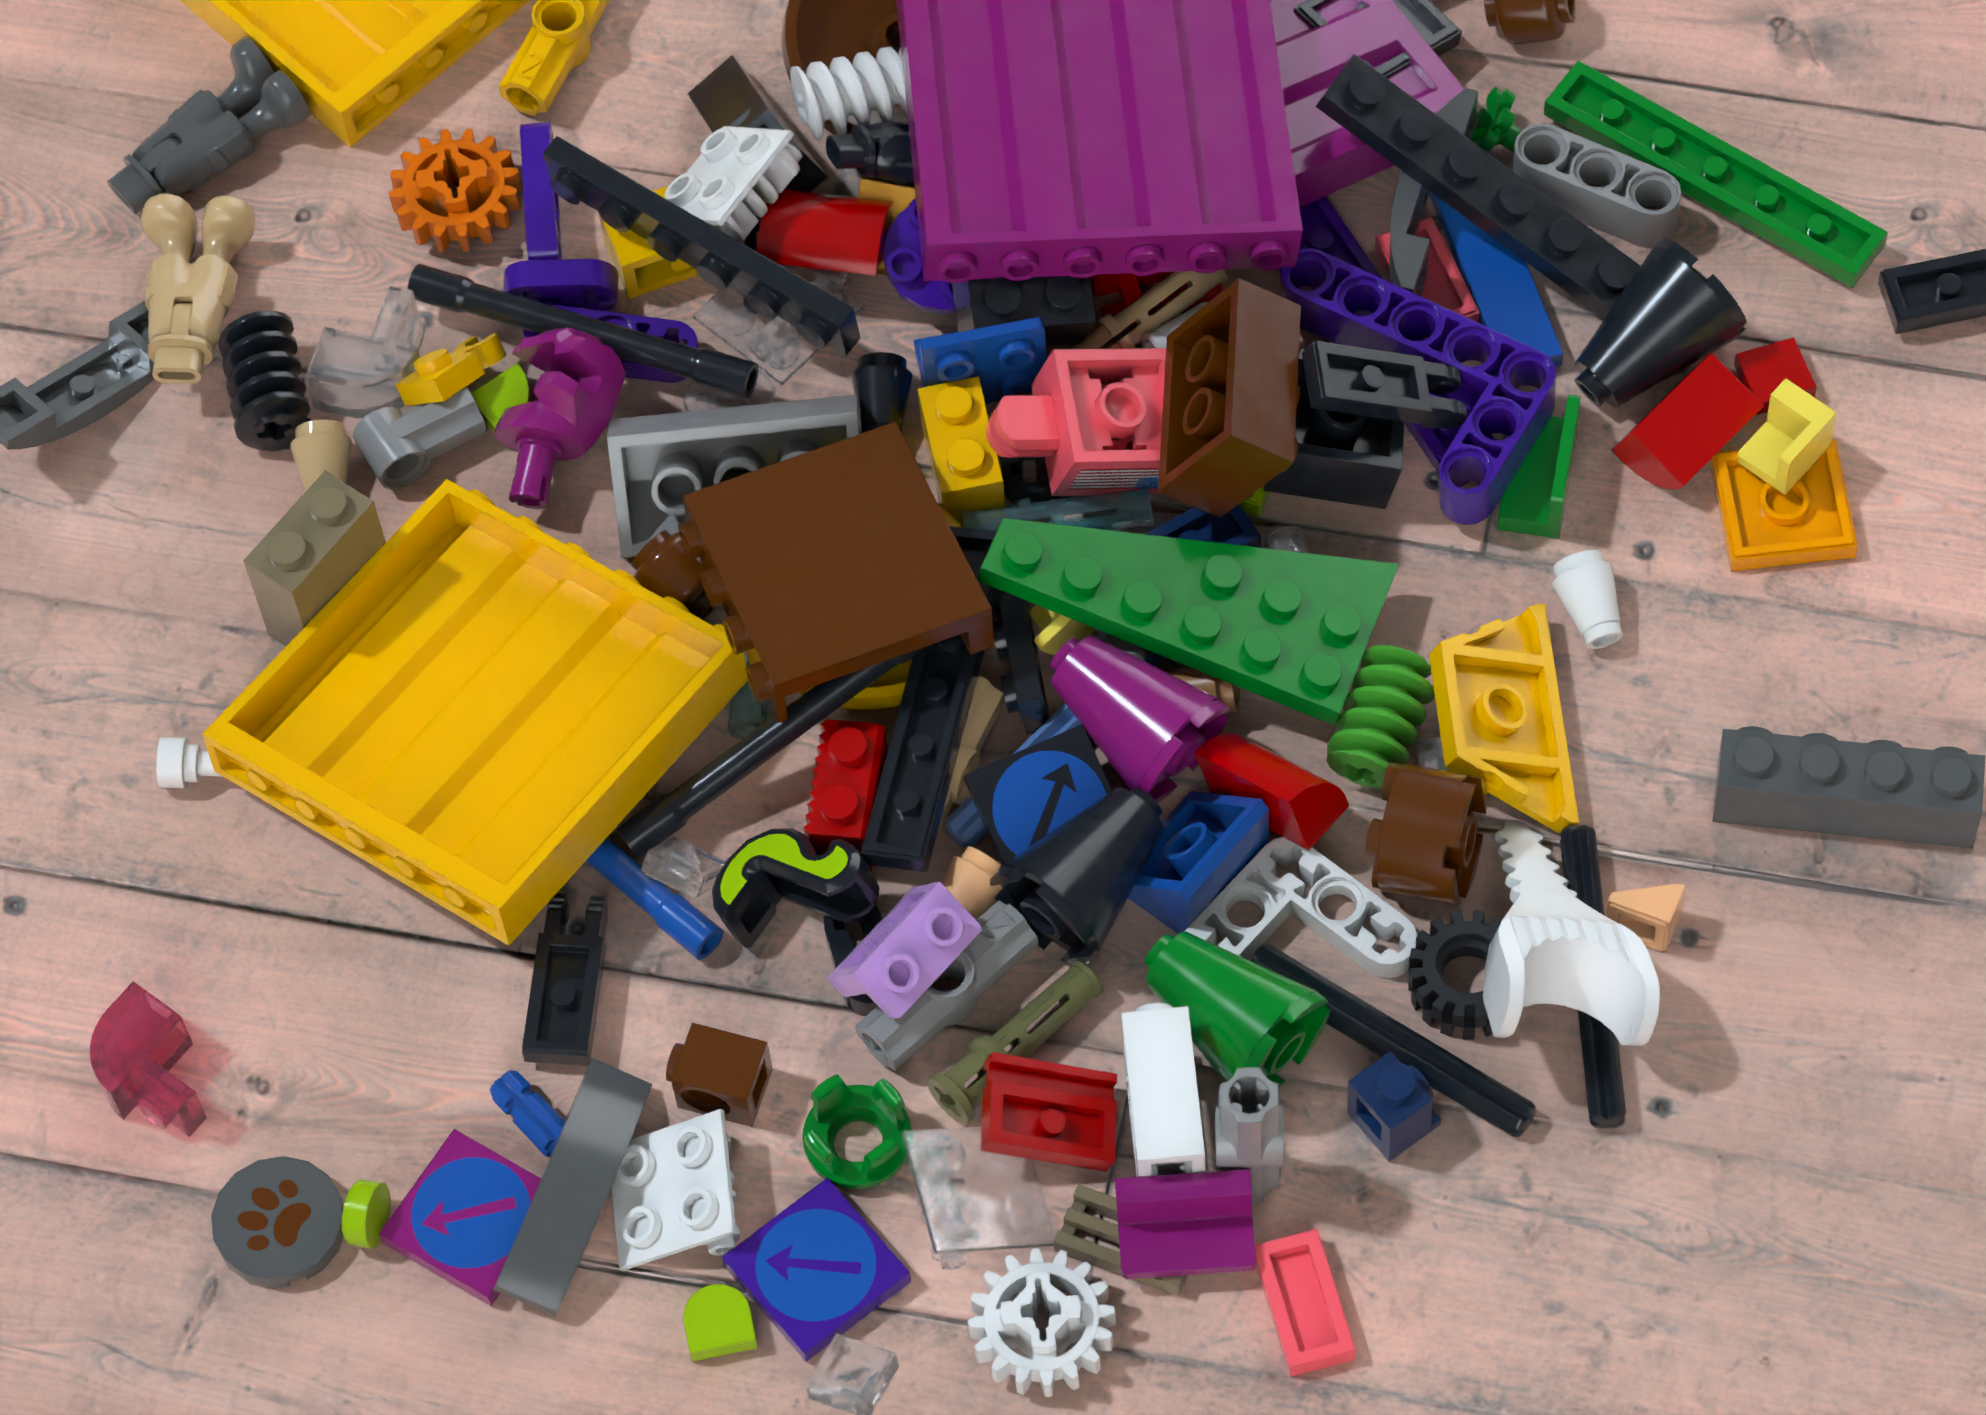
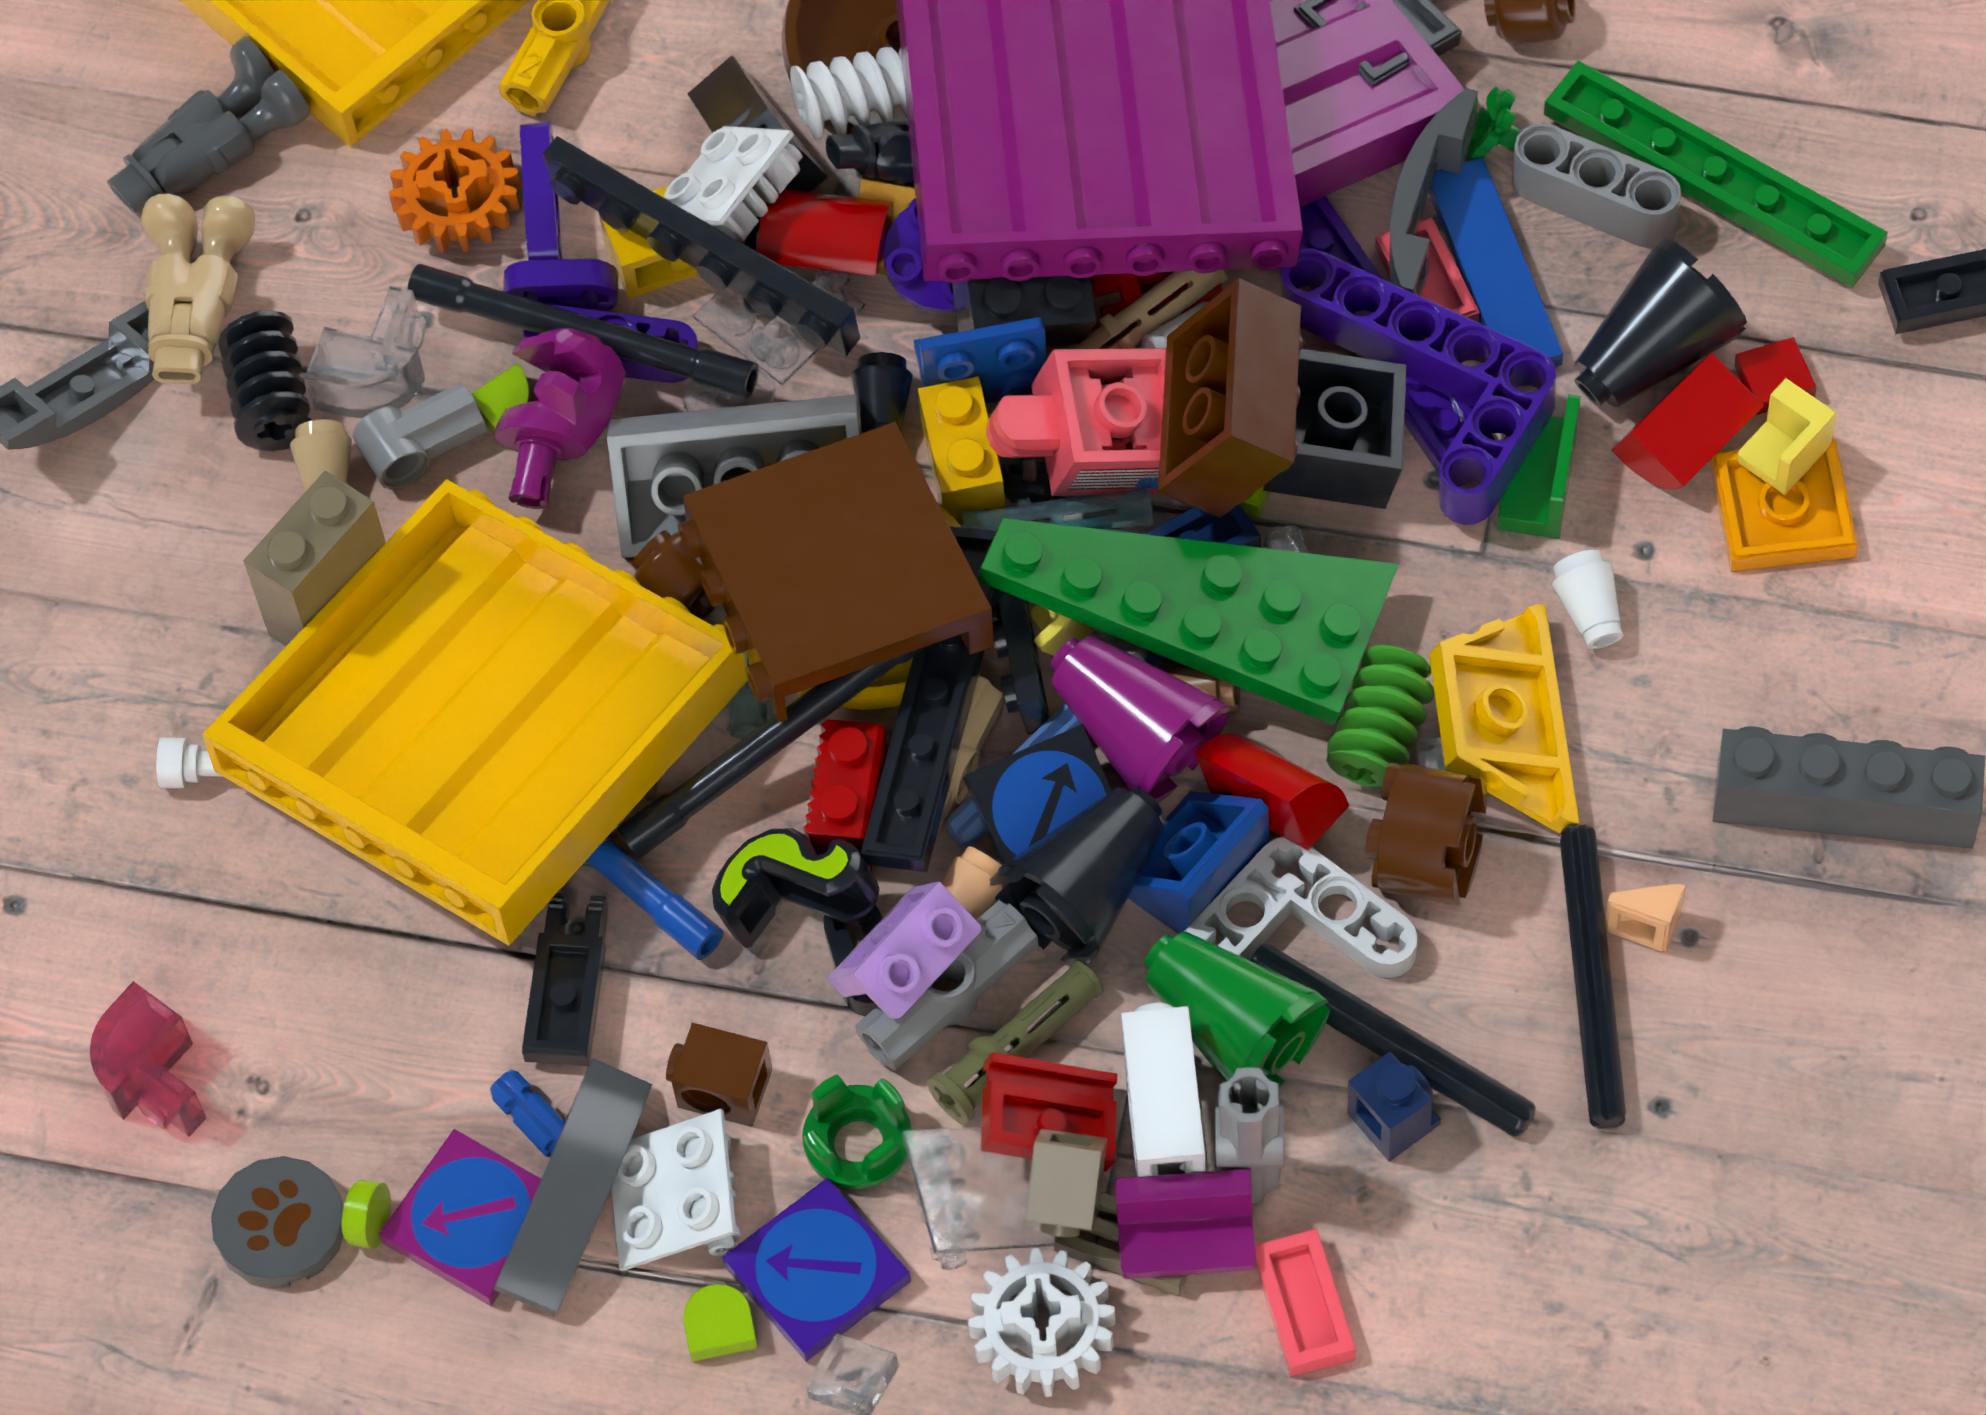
(444, 374): yellow plate -> none
(682, 866): clear tile -> none
(1065, 1182): none -> dark tan brick
(1382, 385): black hinge -> none
(1426, 969): black tyre -> none
(1478, 186): black plate -> none
(1563, 950): white animal -> none

